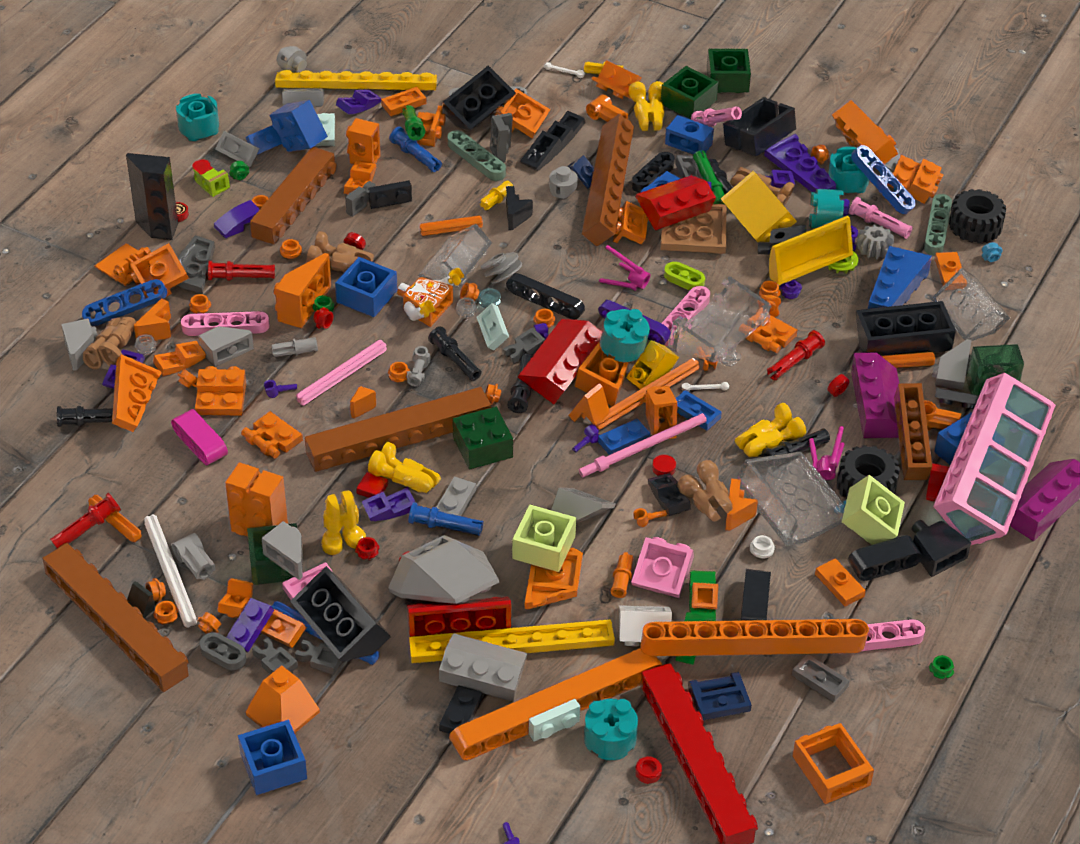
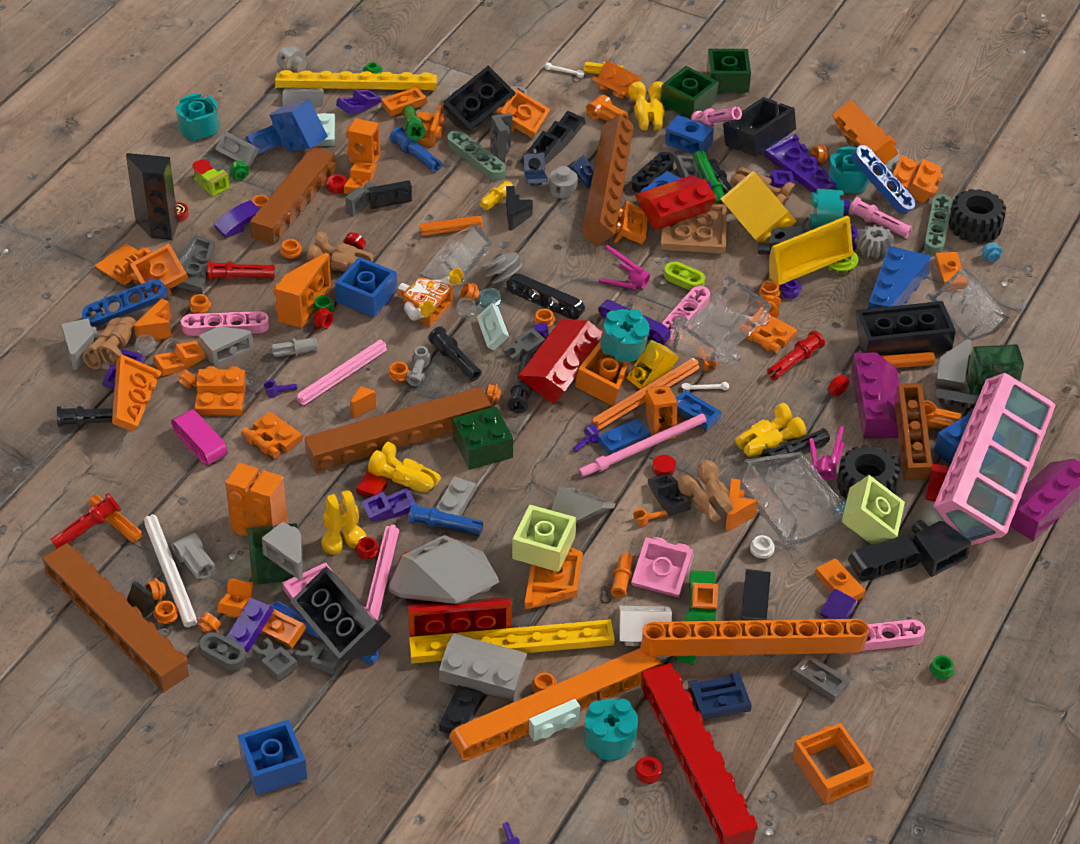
(280, 699): orange slope -> none
(336, 183): none -> red tile
(373, 68): none -> green plate
(382, 570): none -> bright pink axle
(537, 176): none -> dark blue bracket
(543, 681): none -> orange plate
(592, 406): orange slope -> none
(838, 606): none -> dark purple slope

